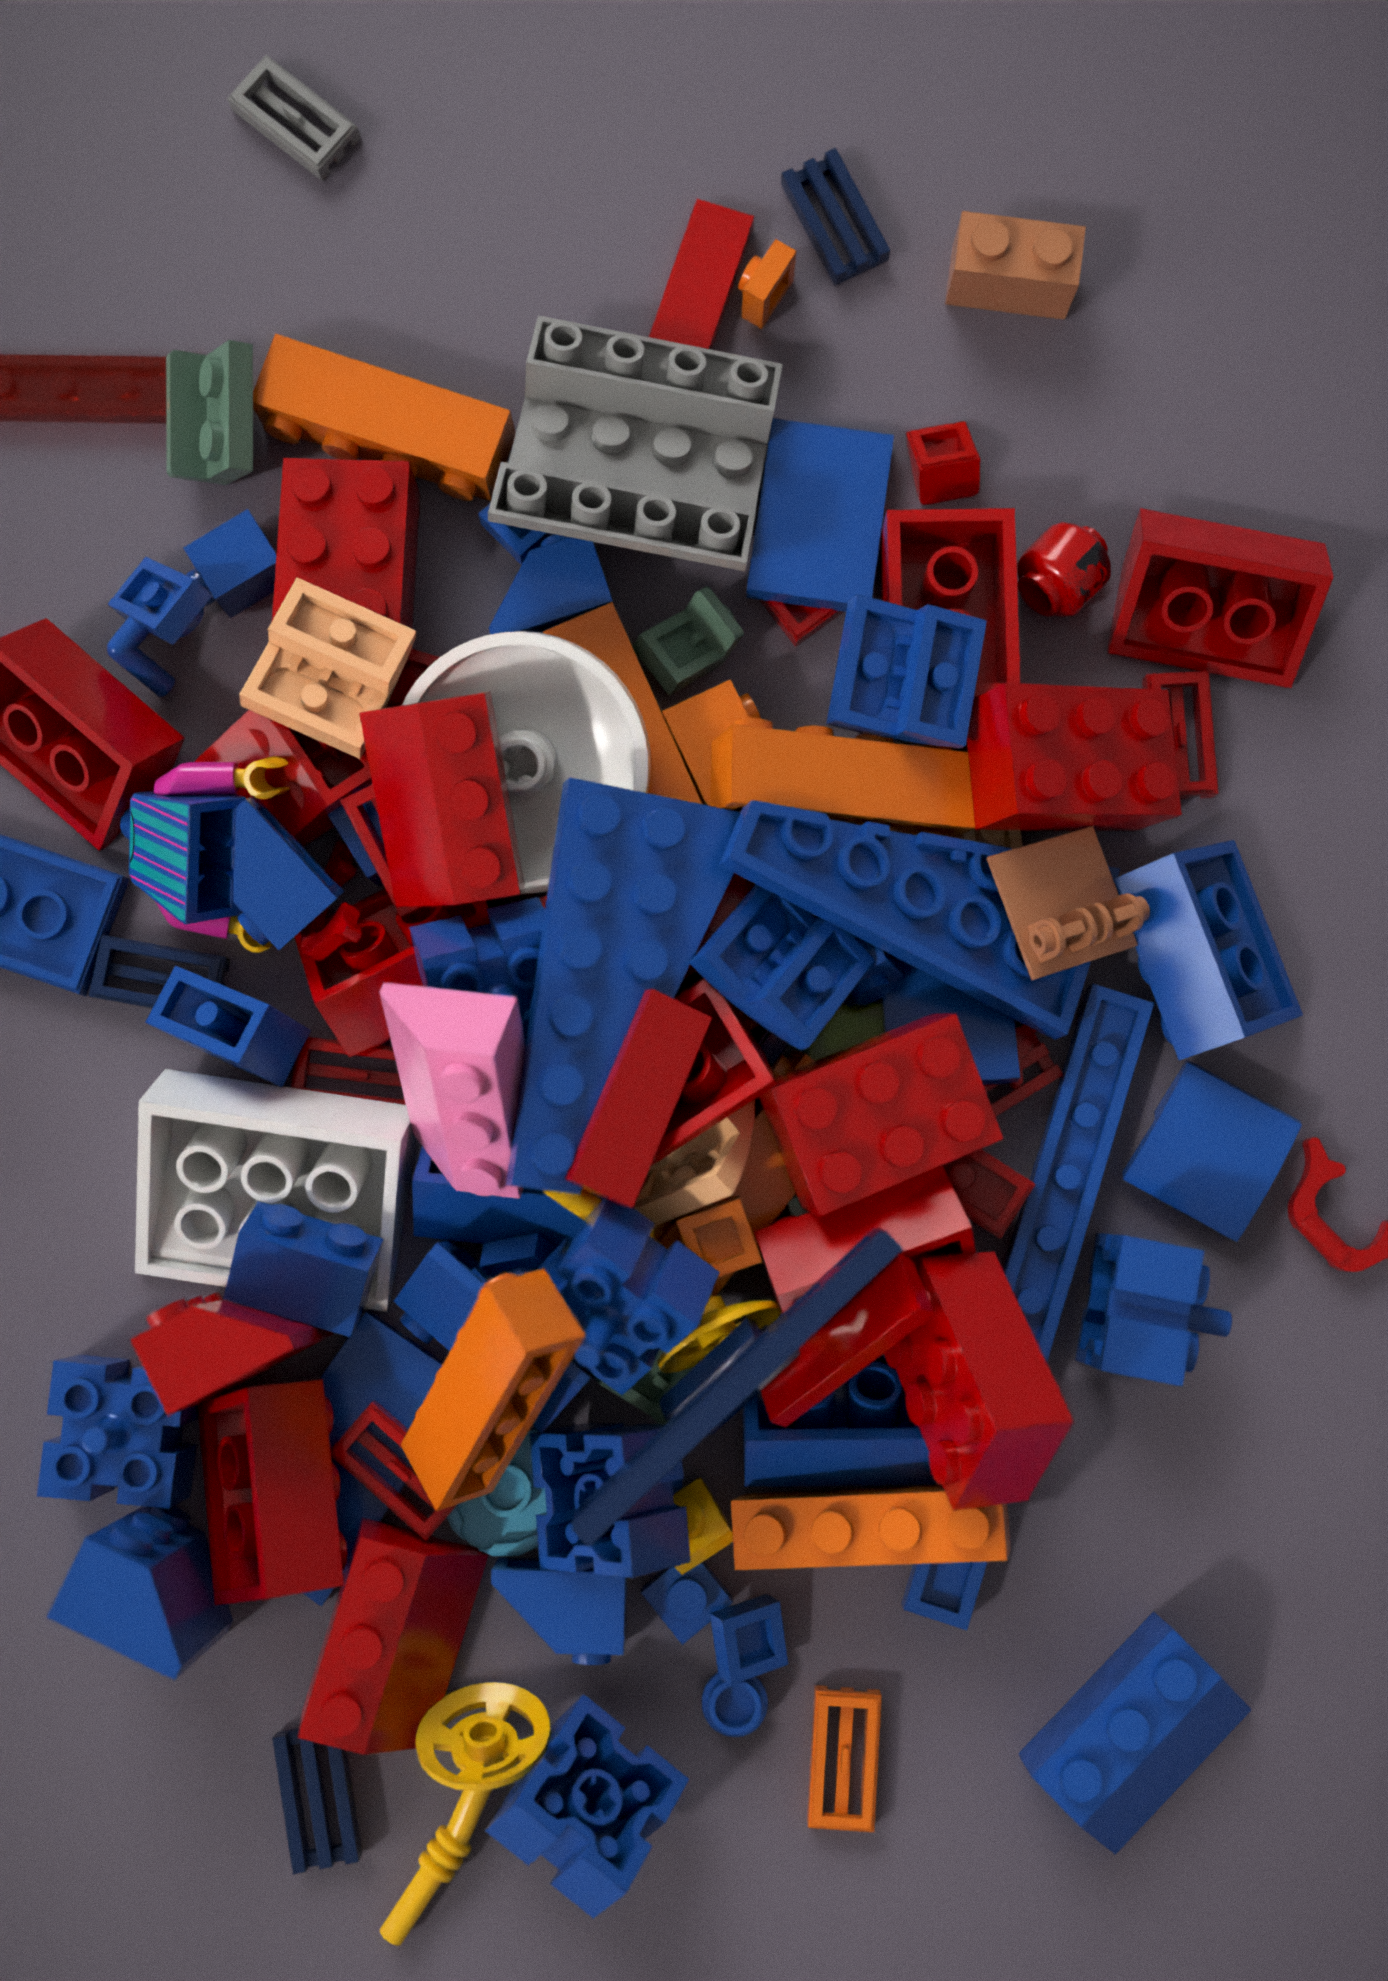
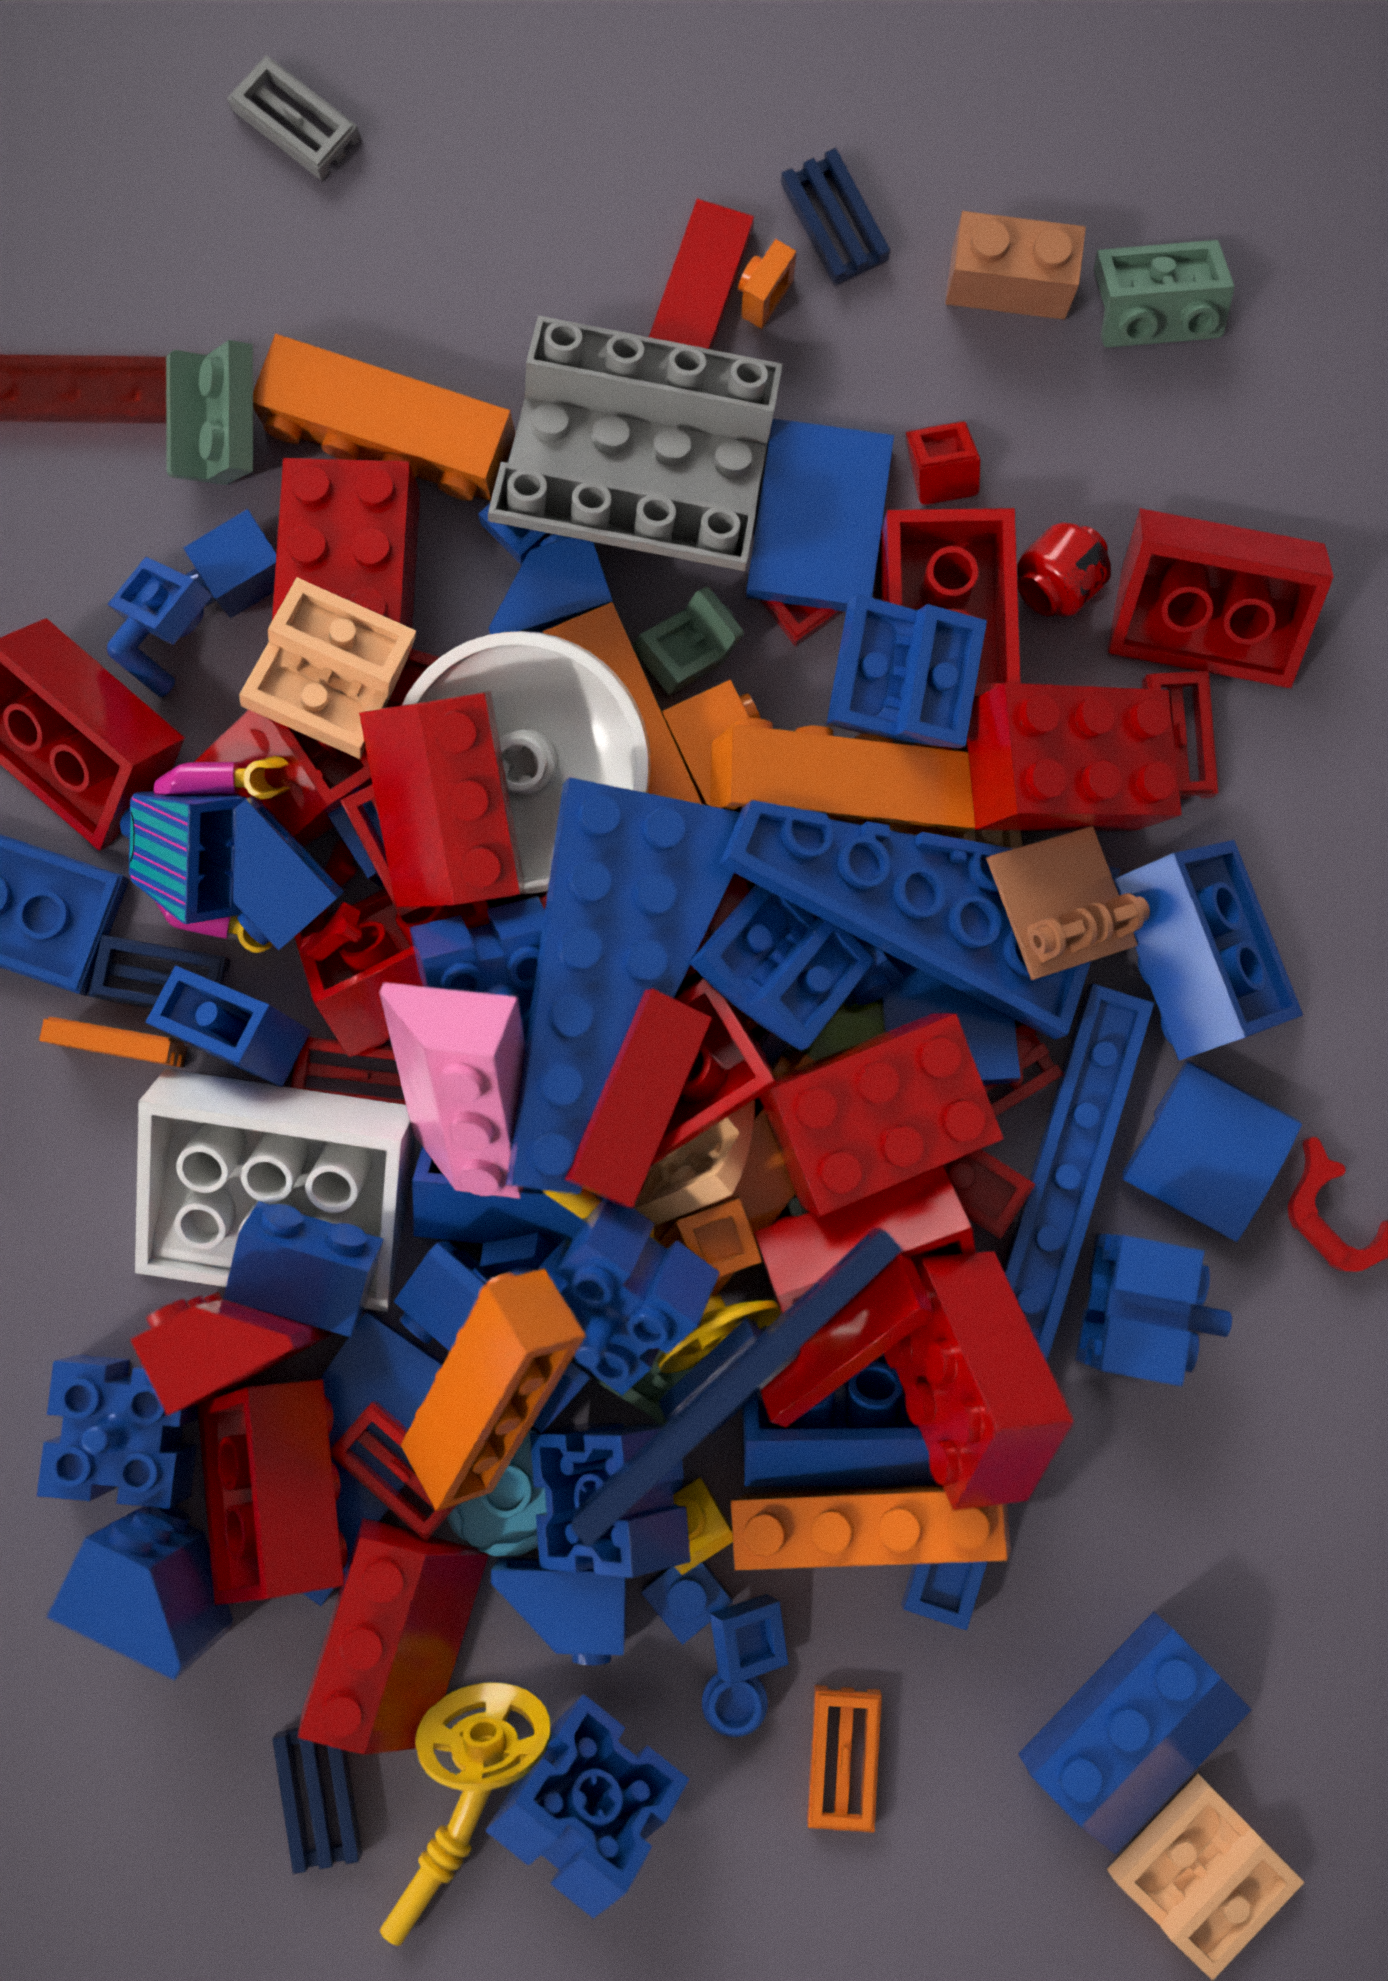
(113, 1041): none -> orange tile
(1163, 293): none -> sand green bracket
(1205, 1876): none -> light nougat slope

